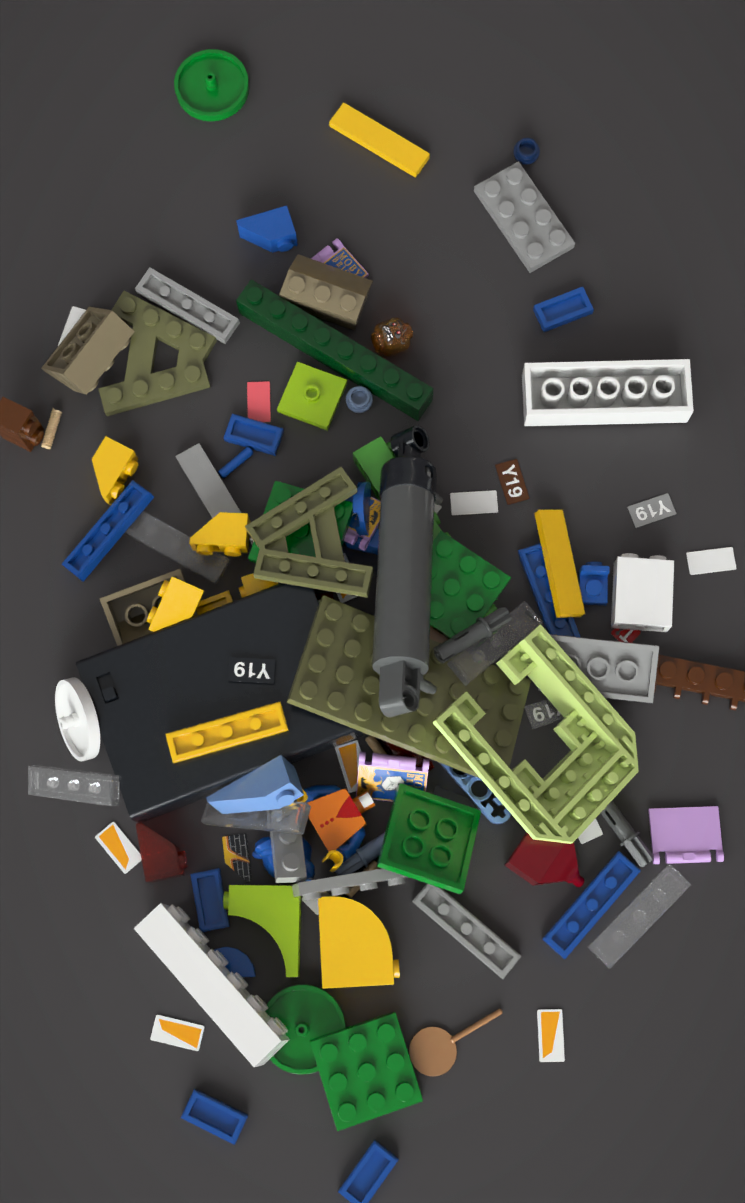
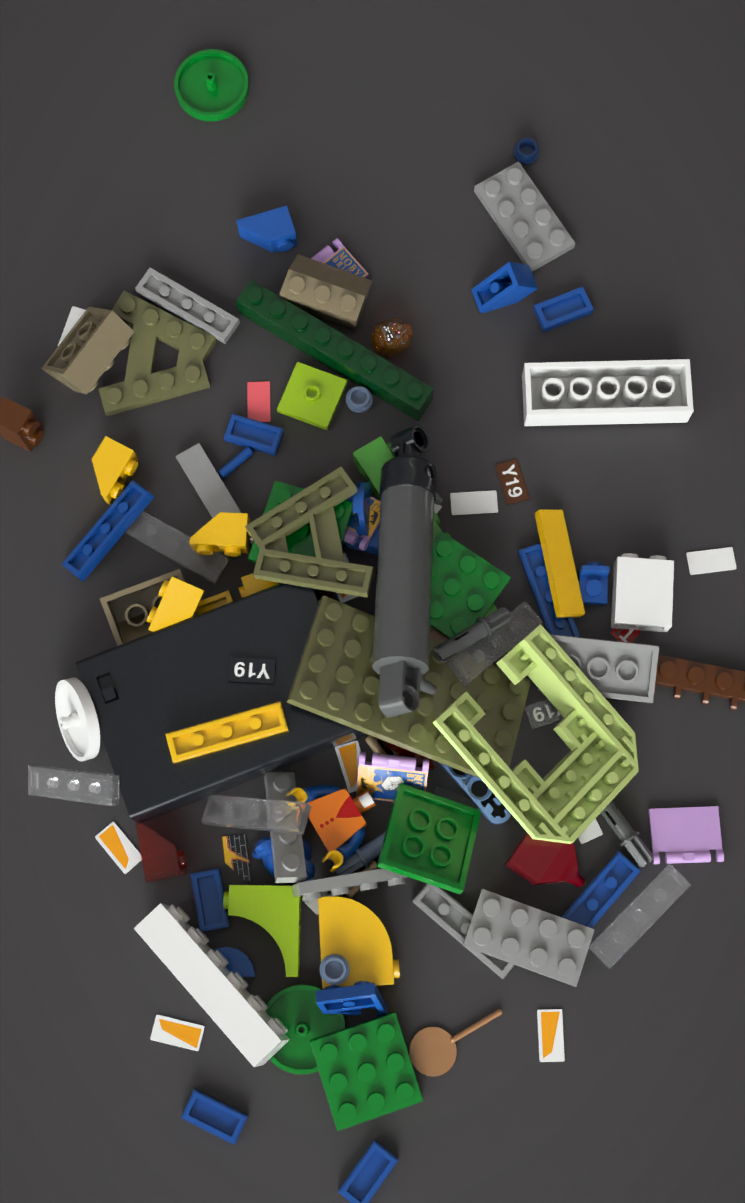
(51, 428): tan piece -> none
(262, 789): medium blue slope -> none
(334, 969): none -> sand blue plate
(351, 999): none -> blue wing
(379, 140): yellow tile -> none
(504, 287): none -> blue slope
(528, 937): none -> light grey plate
(651, 510): light grey sticker -> none

